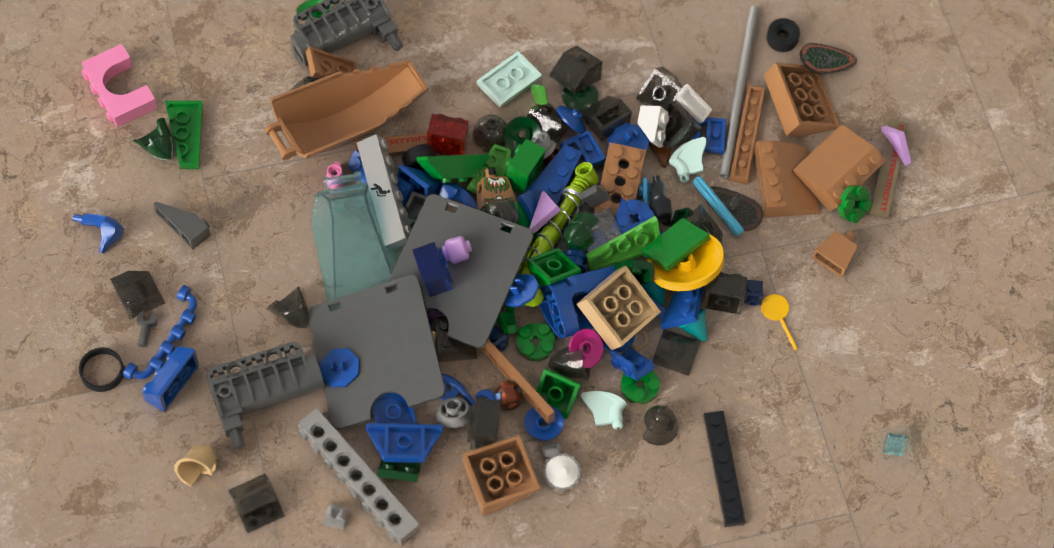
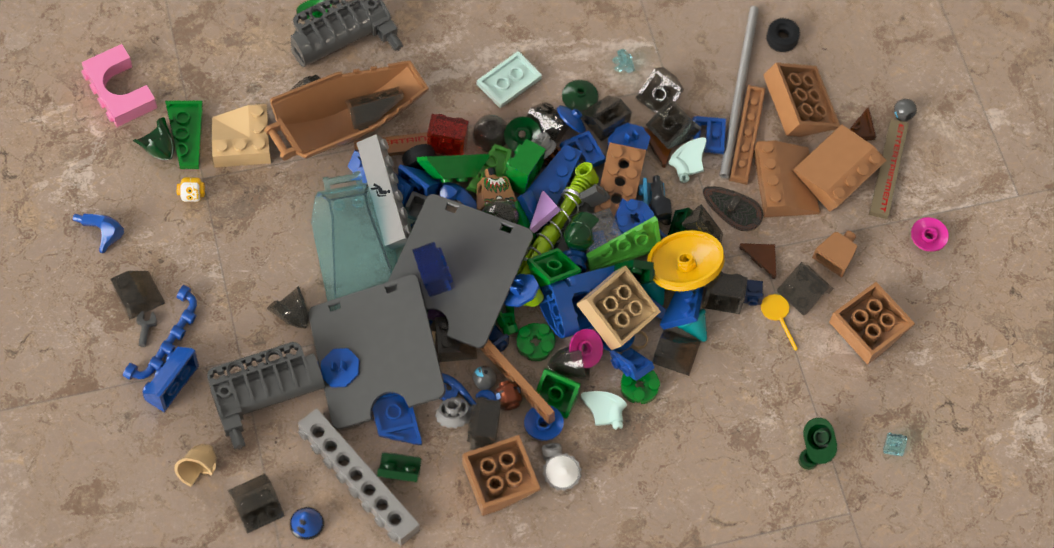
(97, 351): black tyre -> none
(184, 224): dark grey slope -> none
(191, 189): none -> head
(241, 137): none -> tan slope
(306, 523): none -> blue hat
(324, 63): medium nougat wing -> none
(334, 171): bright pink piece -> none
(336, 516): light grey tile -> none
(371, 107): none -> clear smoke slope
(404, 441): blue wing -> none
(457, 249): lavender head -> none
(484, 377): none -> dark grey piece
(539, 94): bright green tile -> none
(577, 69): clear smoke slope -> none
(625, 61): none -> clear light blue tile
(653, 123): white slope -> none
(660, 425): clear smoke helmet -> none
(675, 244): green tile -> none
(693, 103): white tile -> none
(718, 206): medium azure axle -> none
(724, 469): black plate -> none
(762, 255): none -> reddish brown tile
(804, 288): none -> clear smoke bracket
(805, 462): none -> dark green tile
(820, 440): none -> dark green piece
(826, 58): shield -> none
(851, 211): green plate -> none
(864, 126): none -> reddish brown tile
(871, 322): none -> medium nougat slope
(898, 142): lavender tile -> none
(905, 109): none -> dark grey piece
(929, 227): none -> dark pink dish

